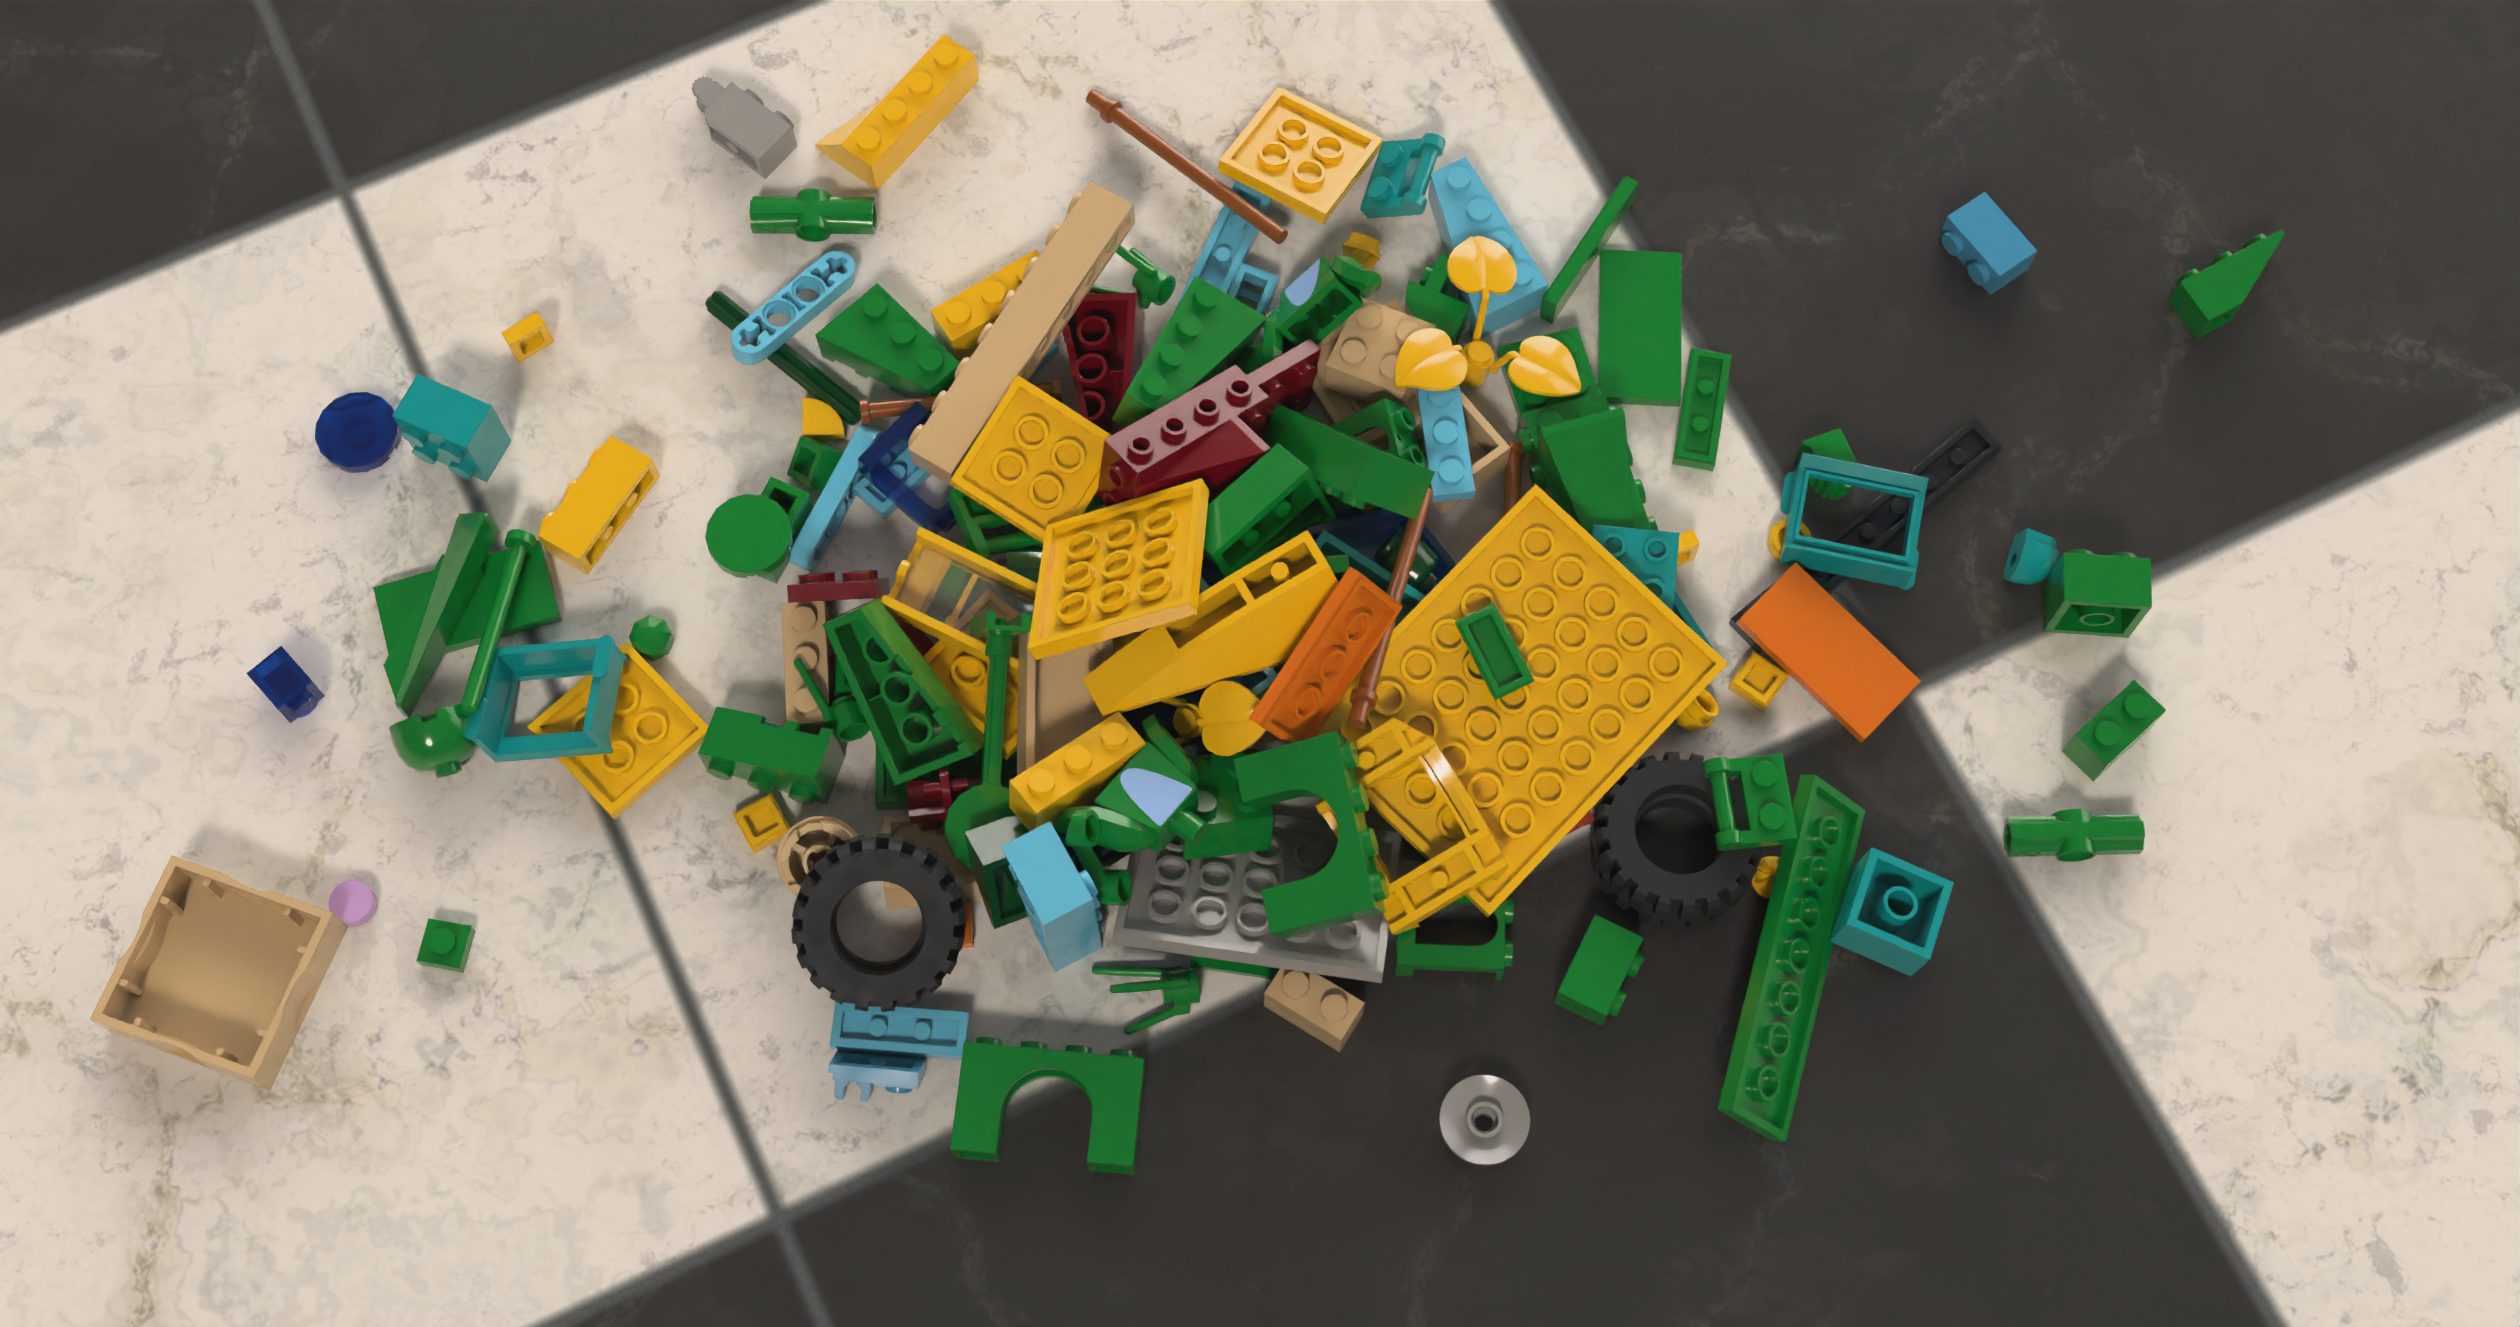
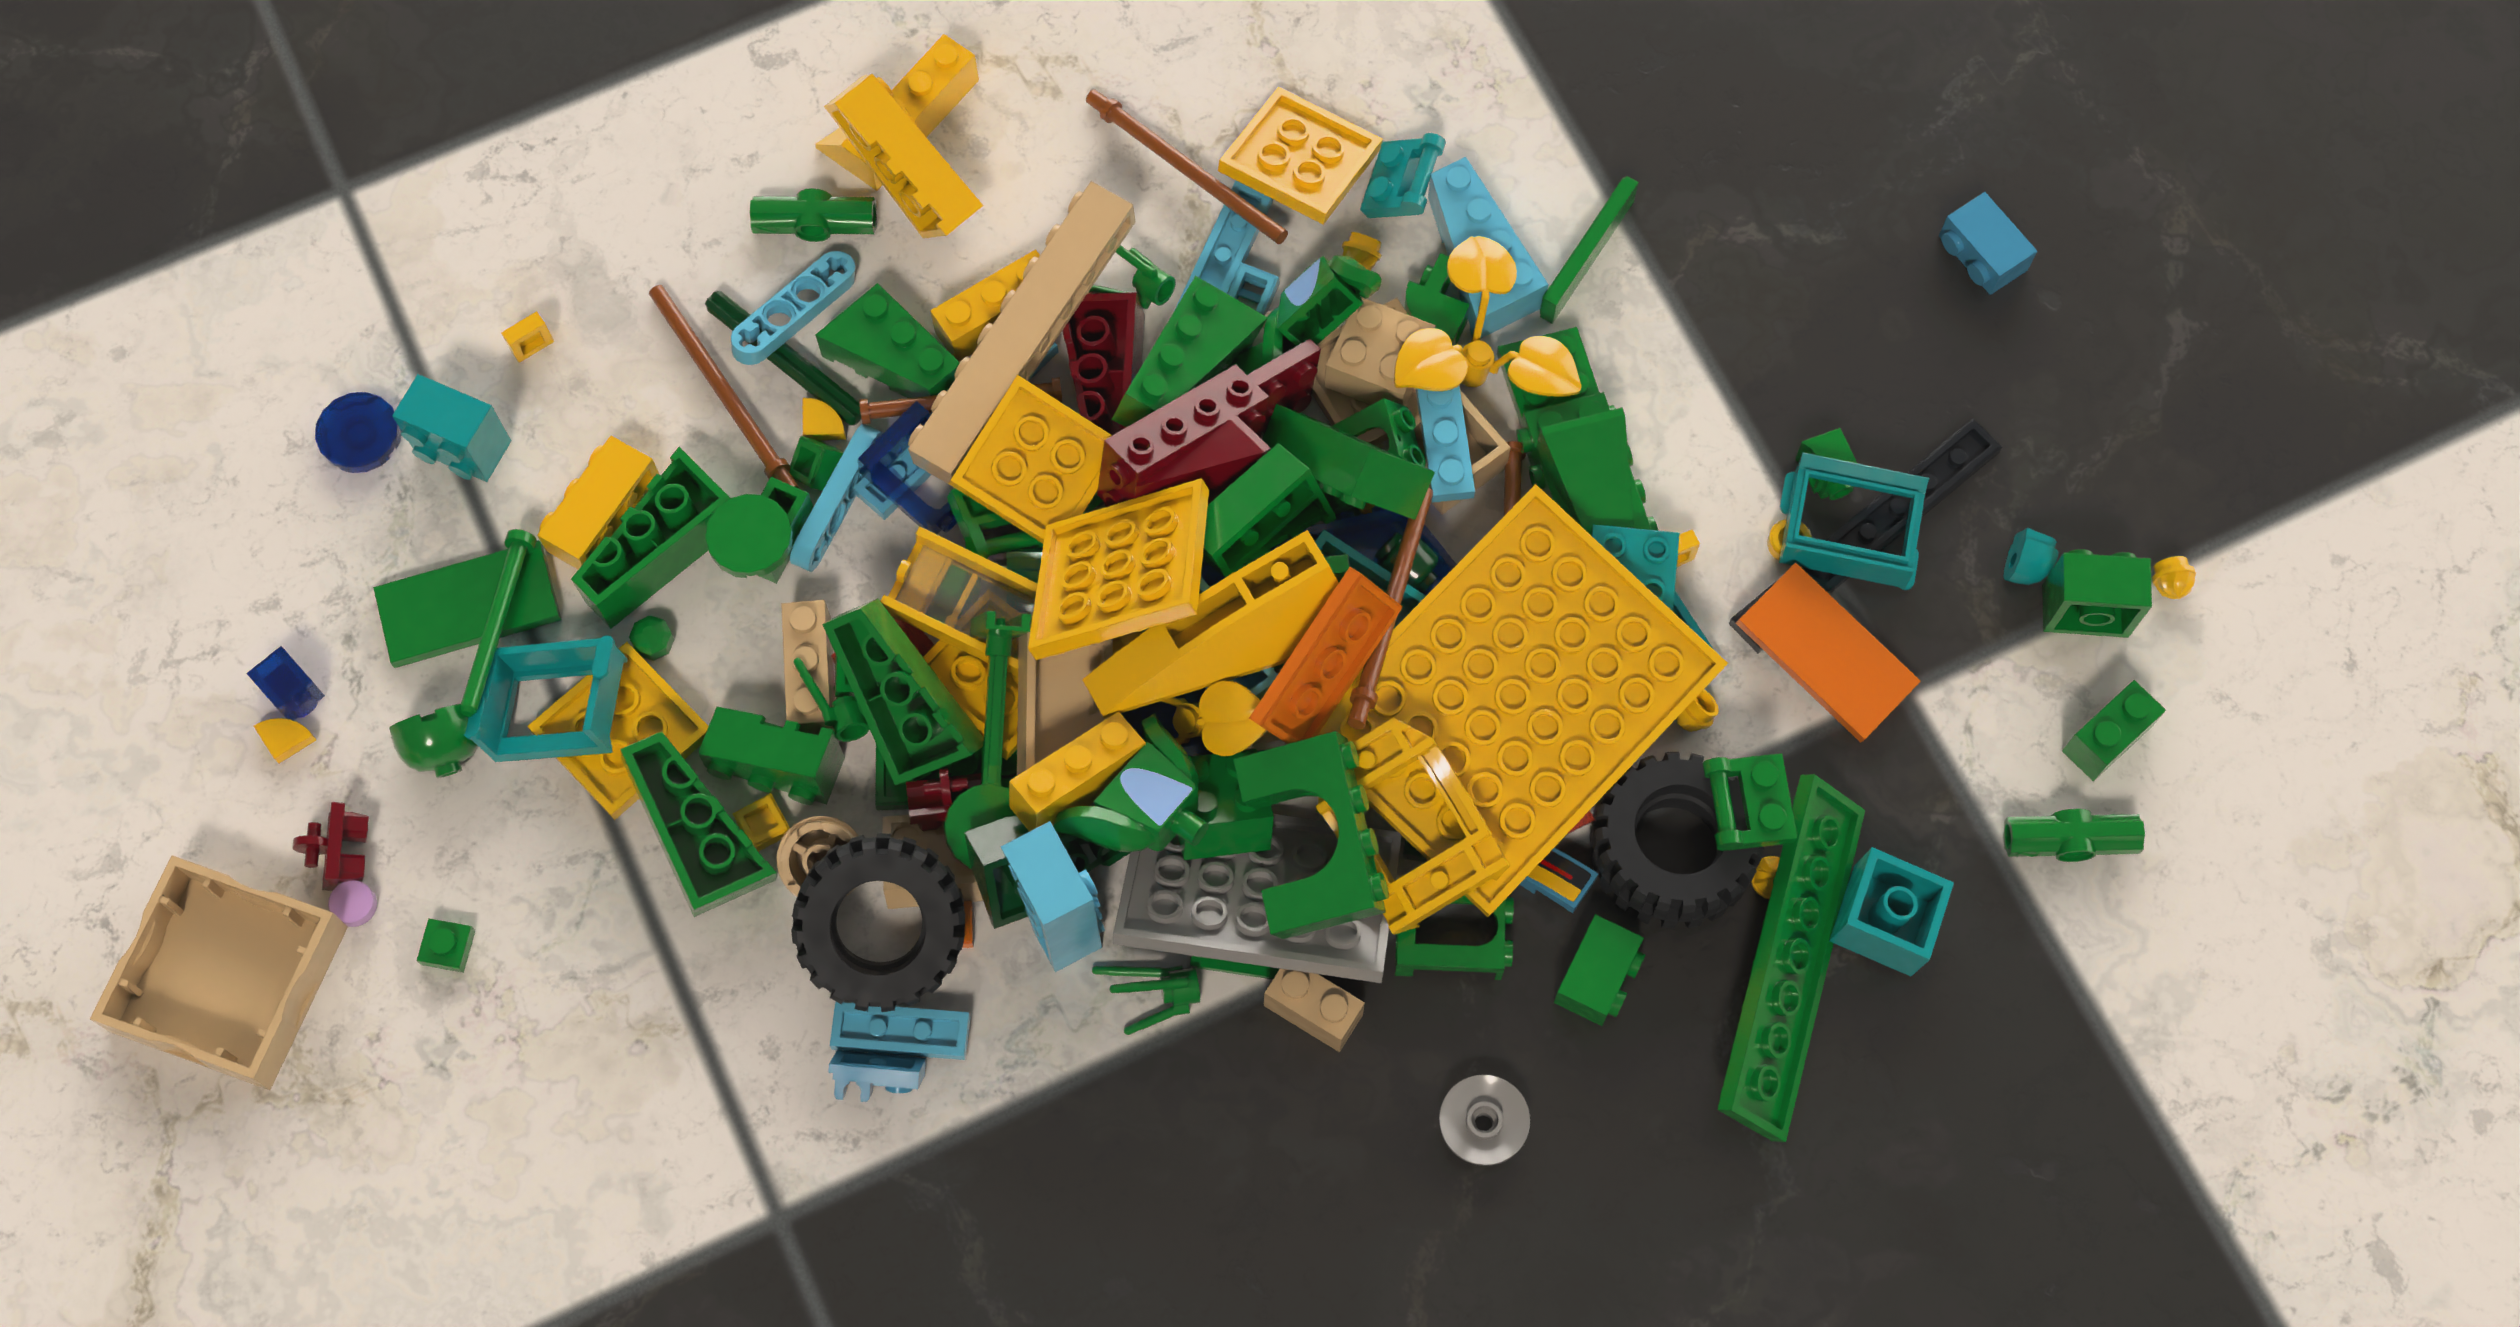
(283, 737): none -> yellow tile
(340, 827): none -> dark red hips
(439, 609): green wedge -> none
(653, 541): none -> green wedge
(697, 835): none -> green wedge
(745, 125): light grey hinge -> none
(775, 466): none -> dark orange bar
(825, 587): dark red plate -> none
(902, 158): none -> yellow wedge
(995, 1073): green arch -> none
(1082, 834): green bar -> none
(1494, 651): green tile -> none
(1561, 879): none -> slope
(1639, 327): green tile -> none
(1702, 409): green tile -> none
(1758, 681): yellow tile -> none
(2174, 577): none -> yellow plate
(2216, 293): green slope -> none

